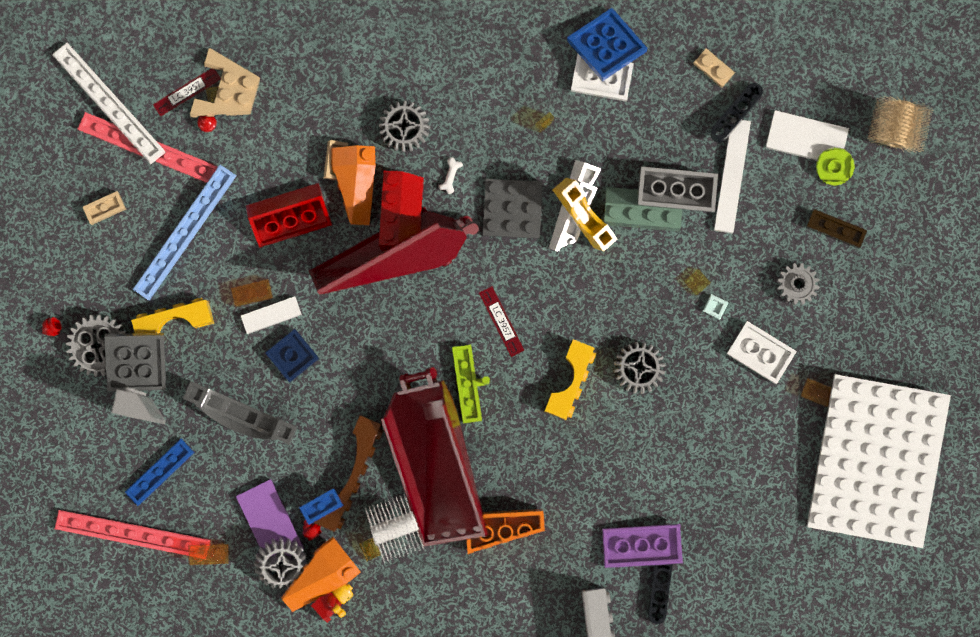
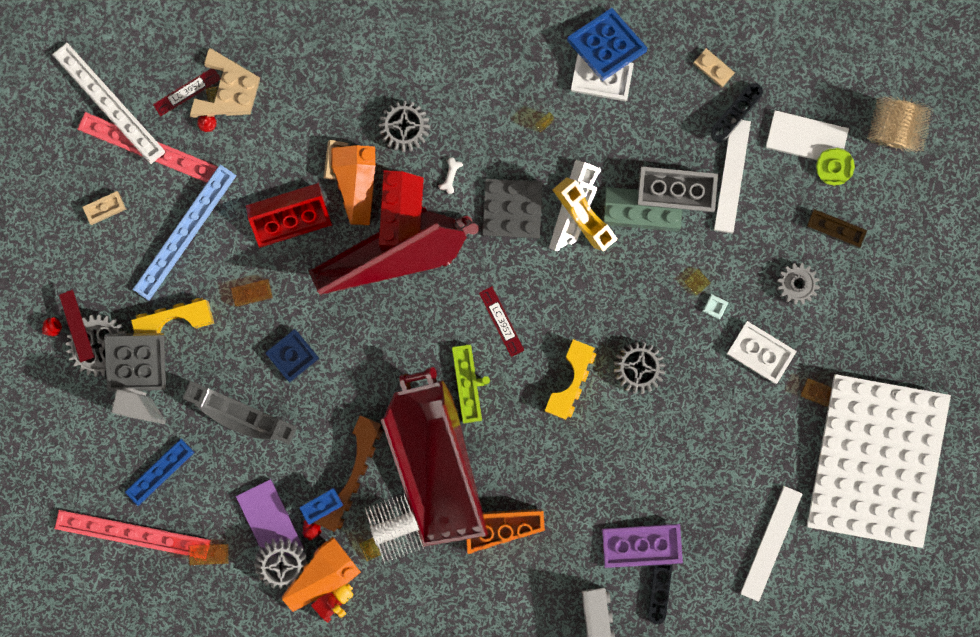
(76, 326): none -> dark red sticker
(271, 315): white tile -> none
(771, 543): none -> white tile

